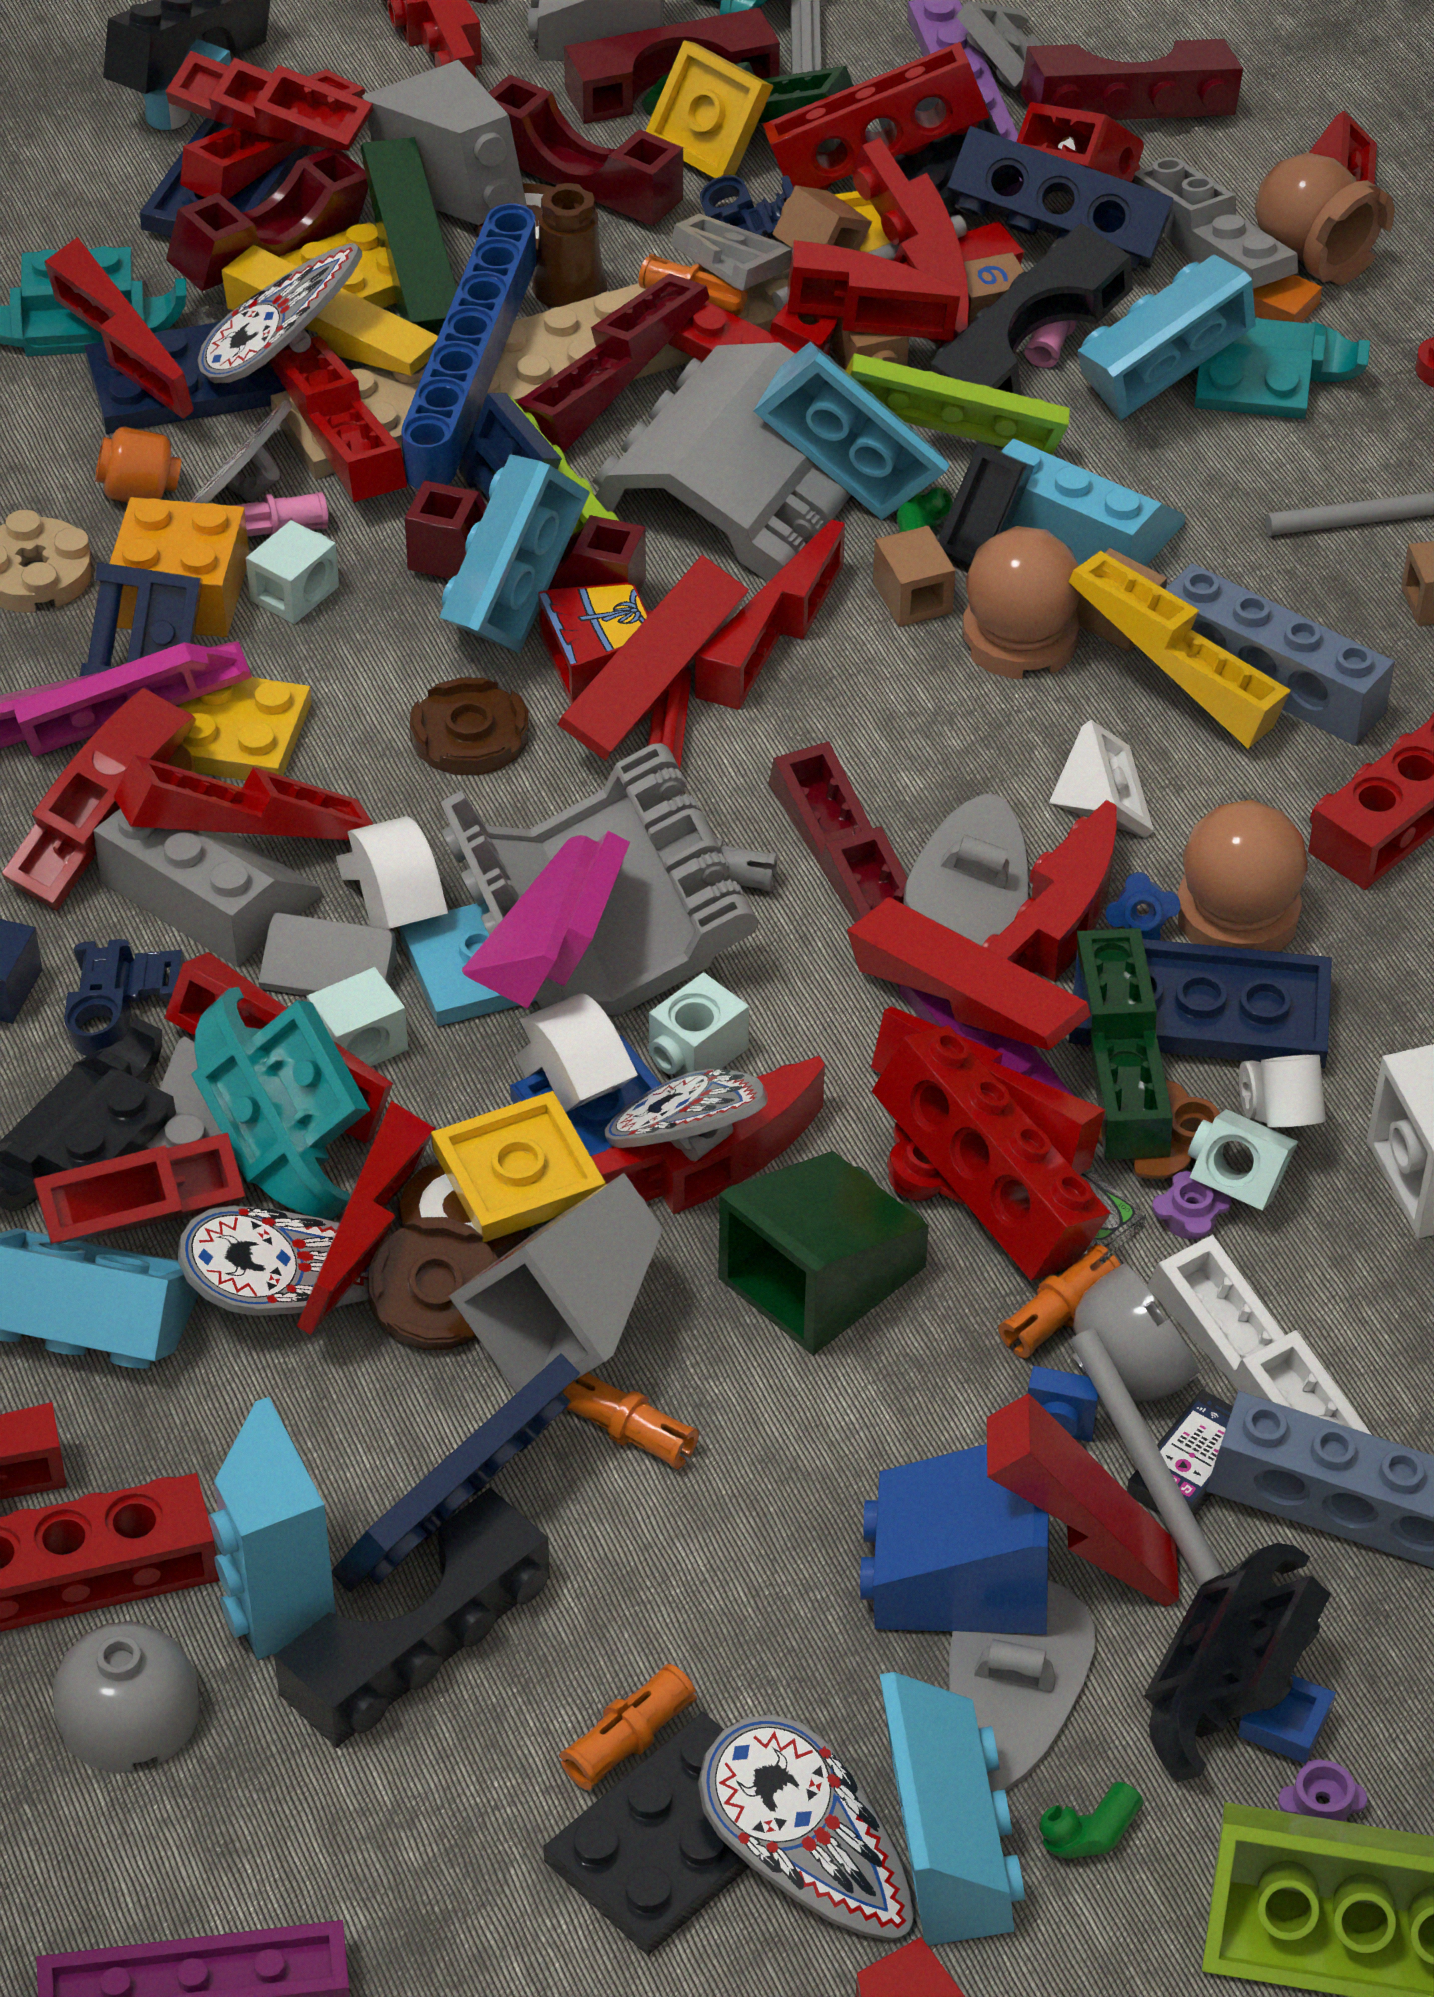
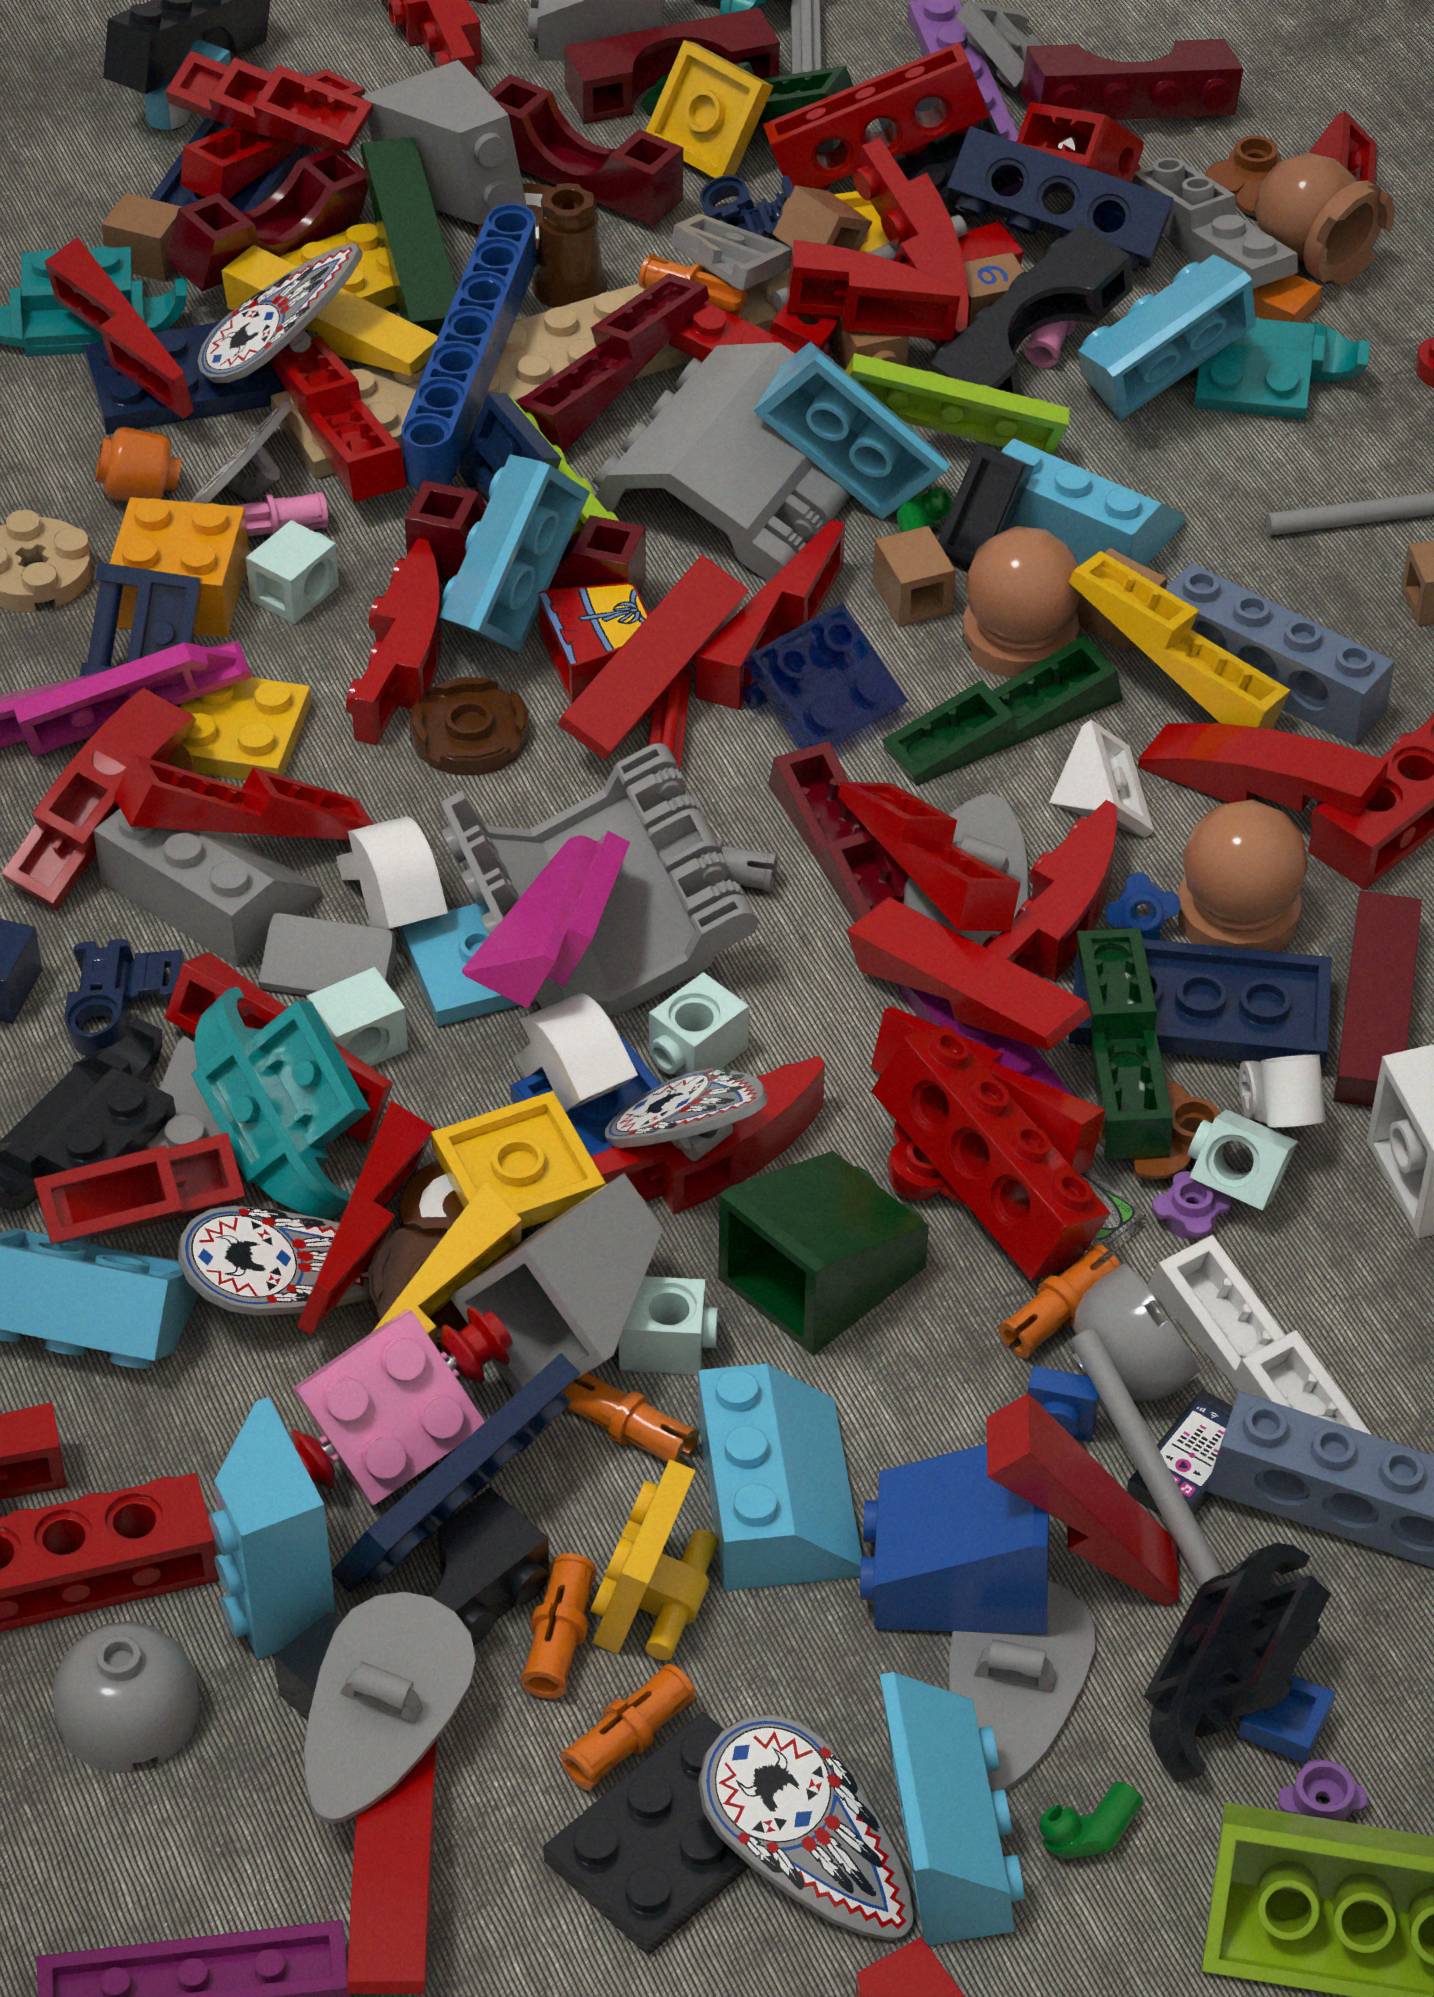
(147, 229): none -> medium nougat brick
(382, 1699): none -> light grey shield
(394, 1887): none -> red slope
(396, 1401): none -> bright pink plate
(405, 646): none -> red slope
(474, 1242): none -> yellow slope
(558, 1626): none -> orange pin
(649, 1579): none -> yellow plate
(668, 1327): none -> light aqua brick
(775, 1479): none -> medium azure slope
(823, 680): none -> clear blue plate
(922, 843): none -> red slope
(988, 721): none -> dark green slope
(1245, 170): none -> dark orange plate
(1264, 762): none -> red slope
(1377, 992): none -> dark red slope

